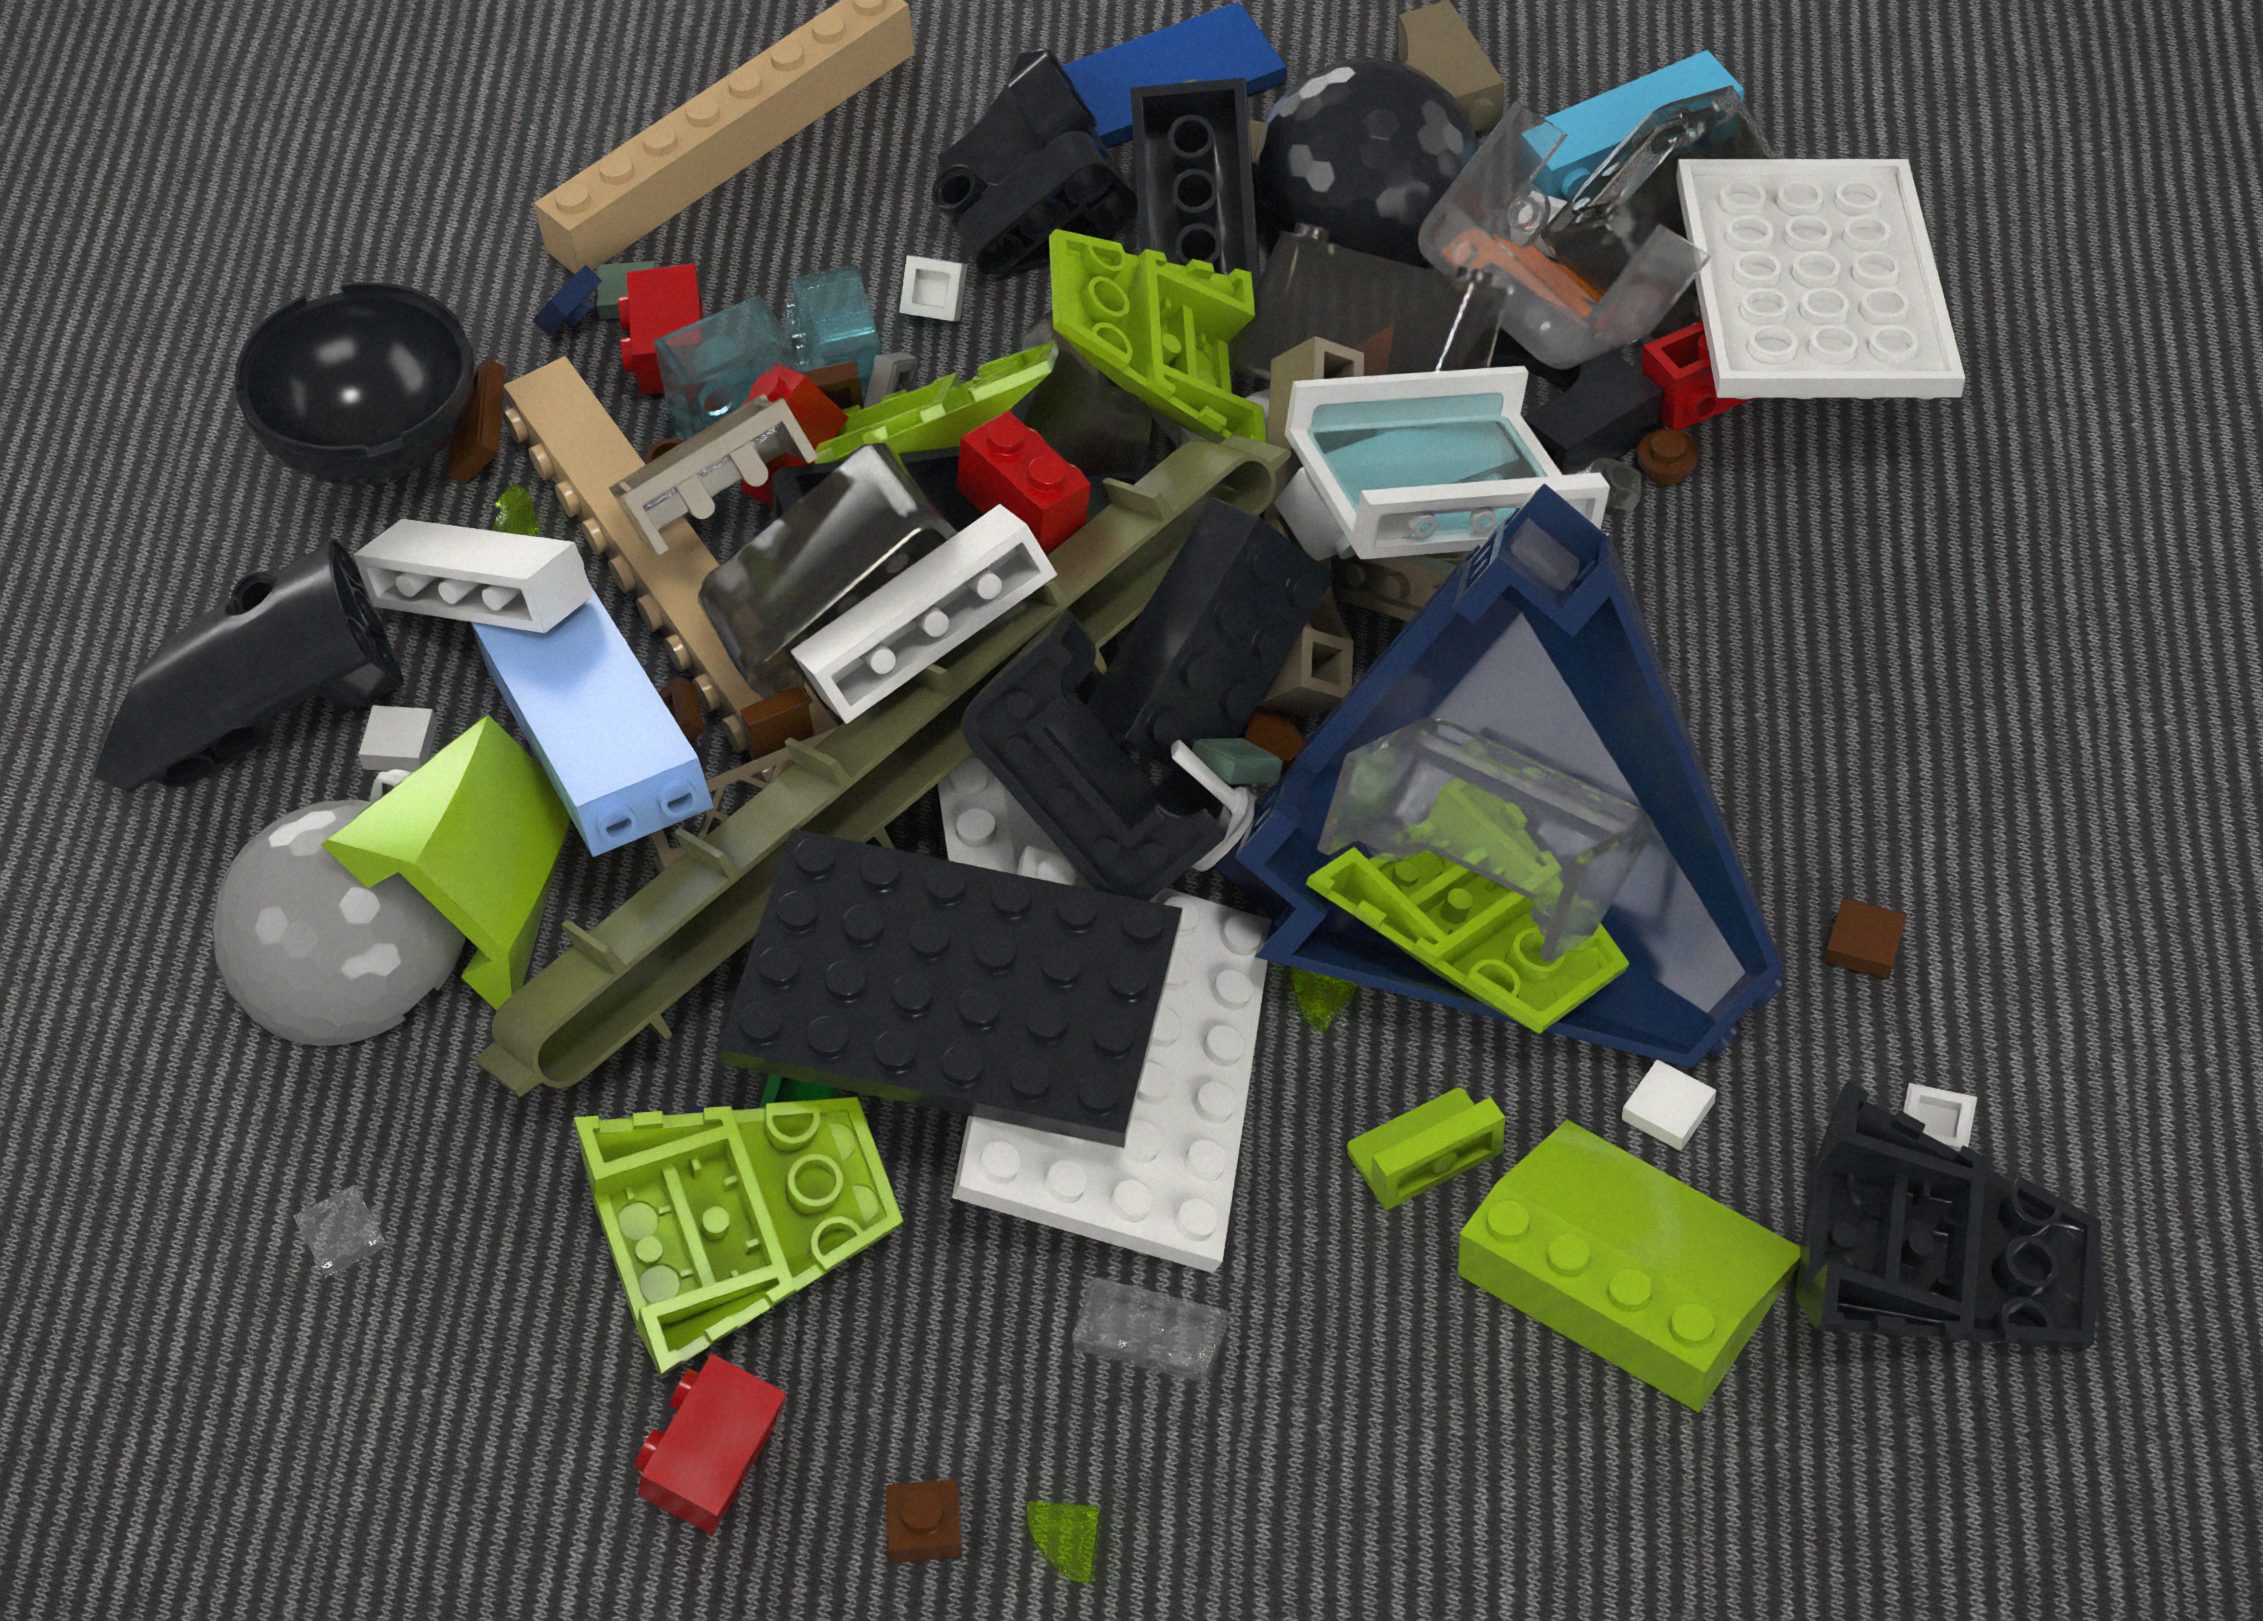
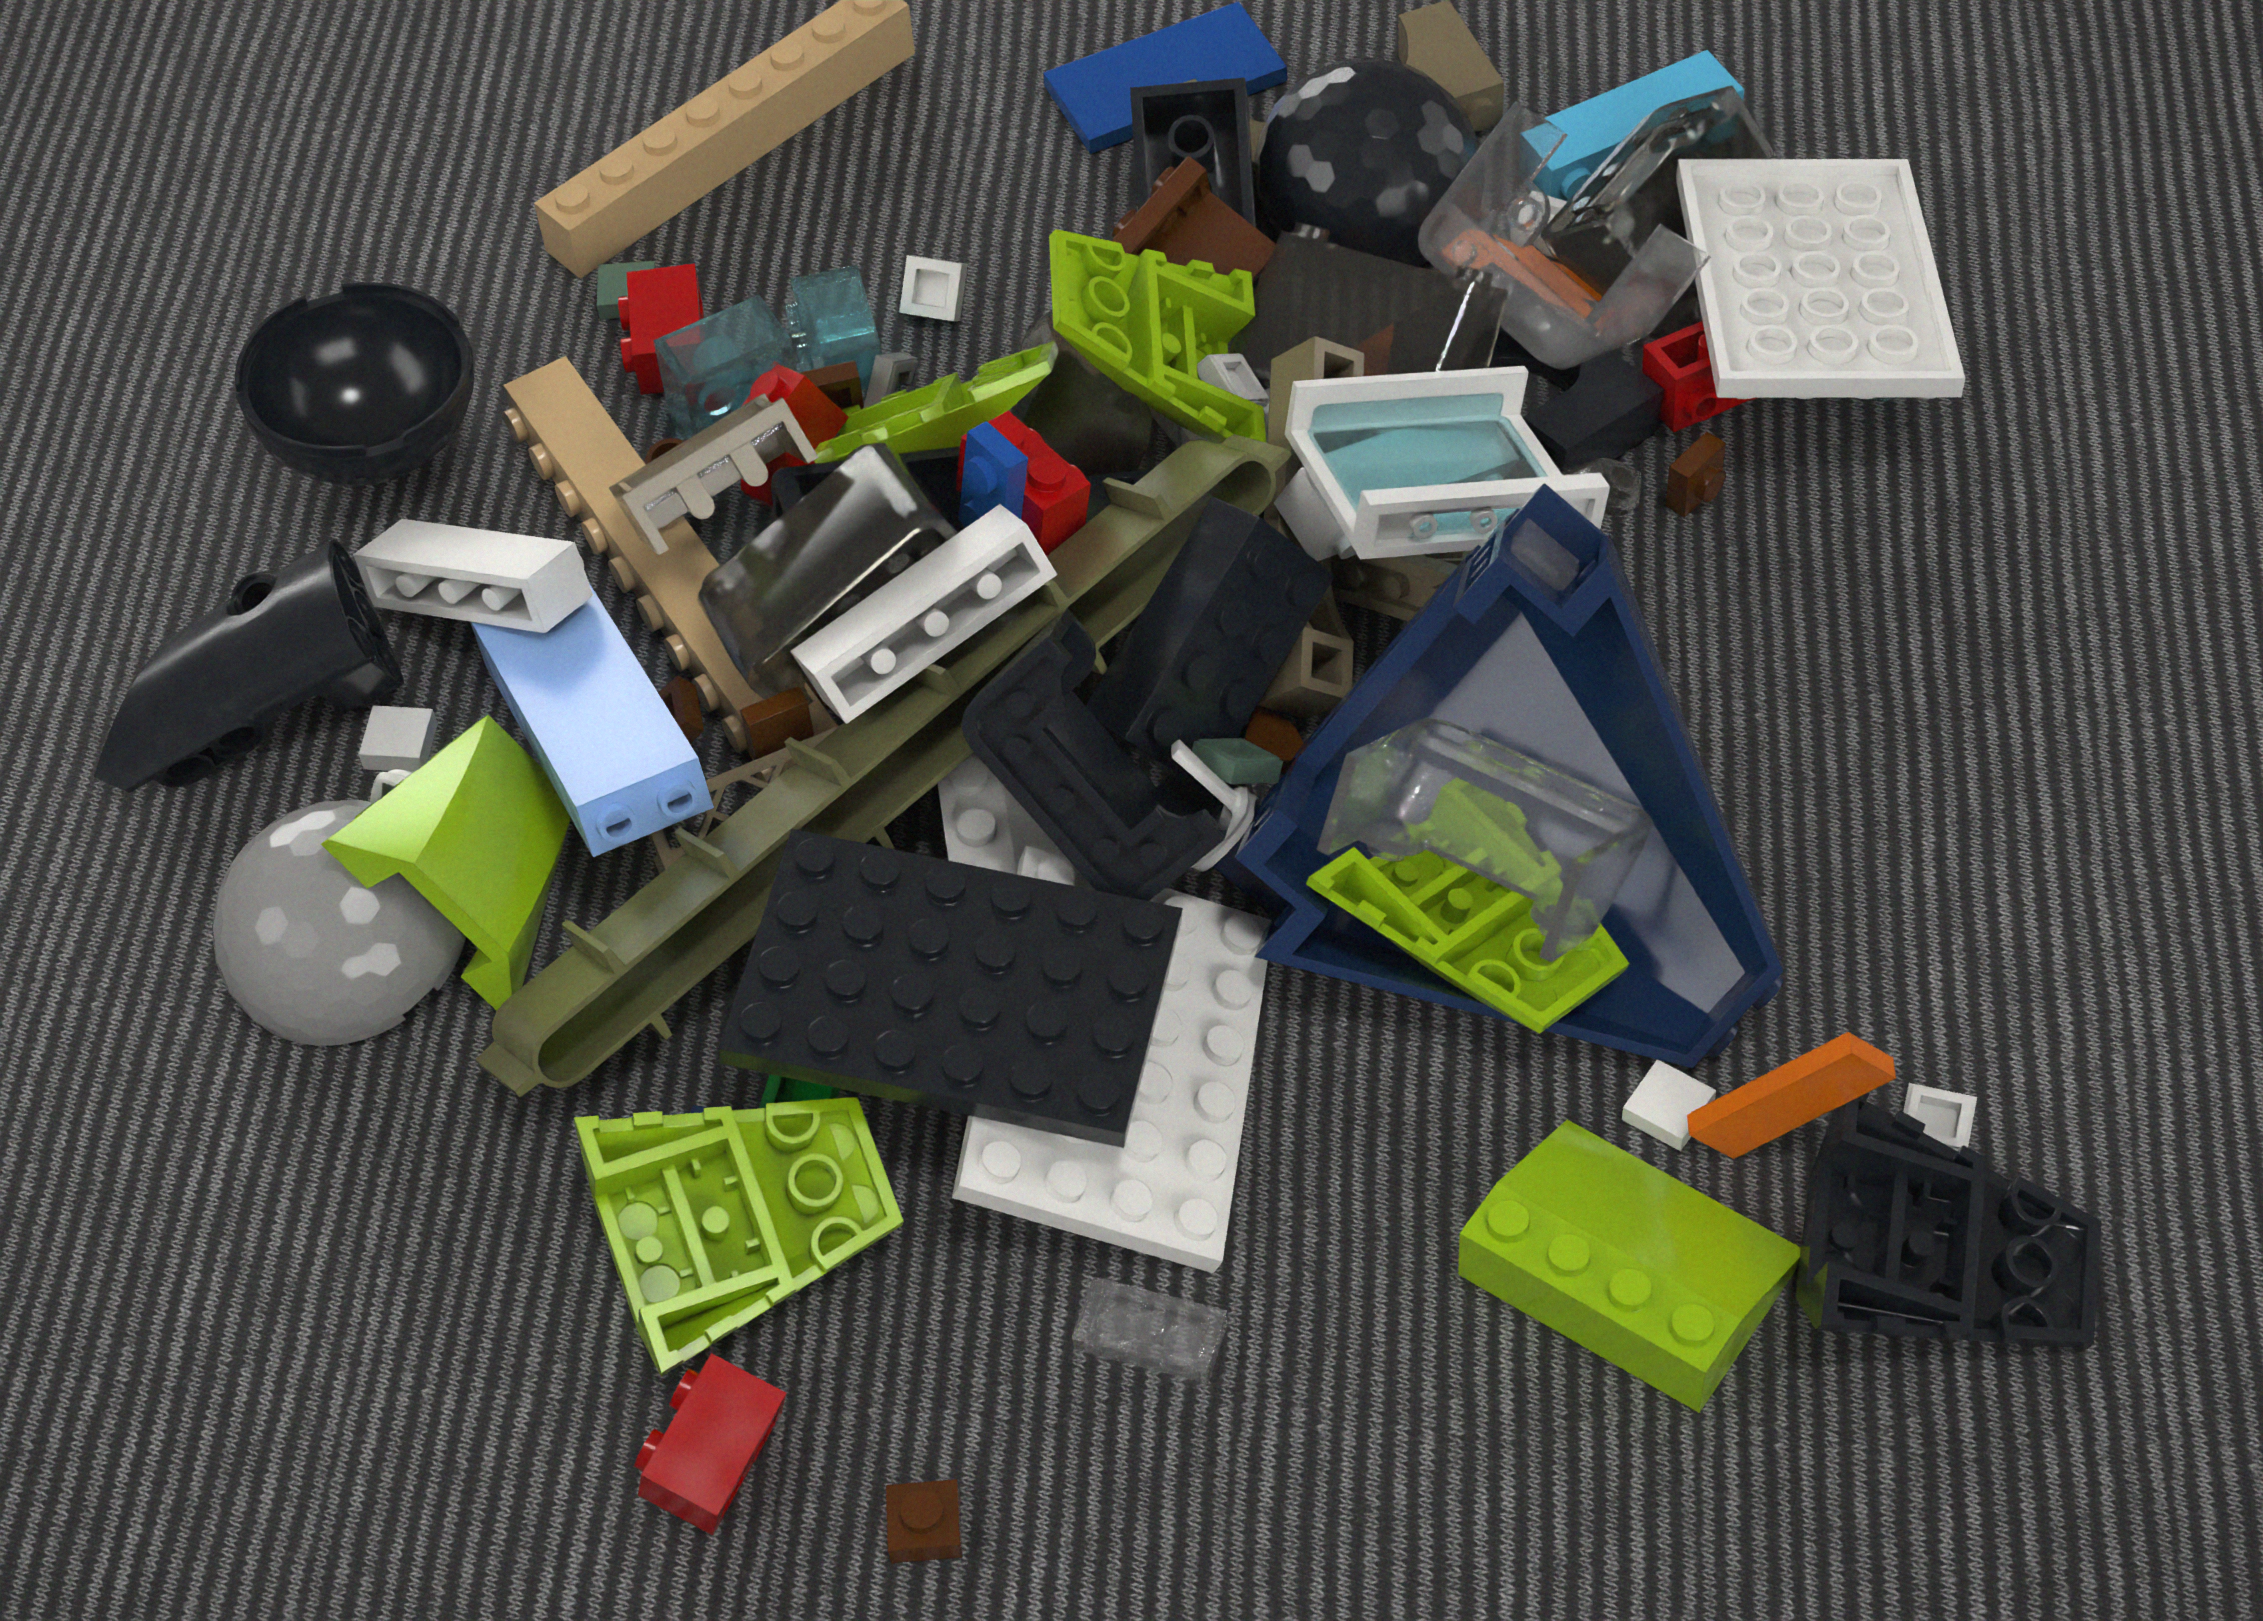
(340, 1231): clear tile -> none
(479, 434): reddish brown tile -> none
(516, 512): clear neon green tile -> none
(570, 303): dark blue plate -> none
(991, 474): none -> blue plate
(1031, 171): black panel -> none
(1066, 1536): clear neon green tile -> none
(1193, 224): none -> reddish brown bracket
(1232, 375): none -> white tile
(1320, 996): clear neon green tile -> none
(1427, 1146): lime panel -> none
(1667, 456): reddish brown plate -> none
(1696, 475): none -> reddish brown plate
(1791, 1095): none -> orange tile
(1865, 938): reddish brown tile -> none

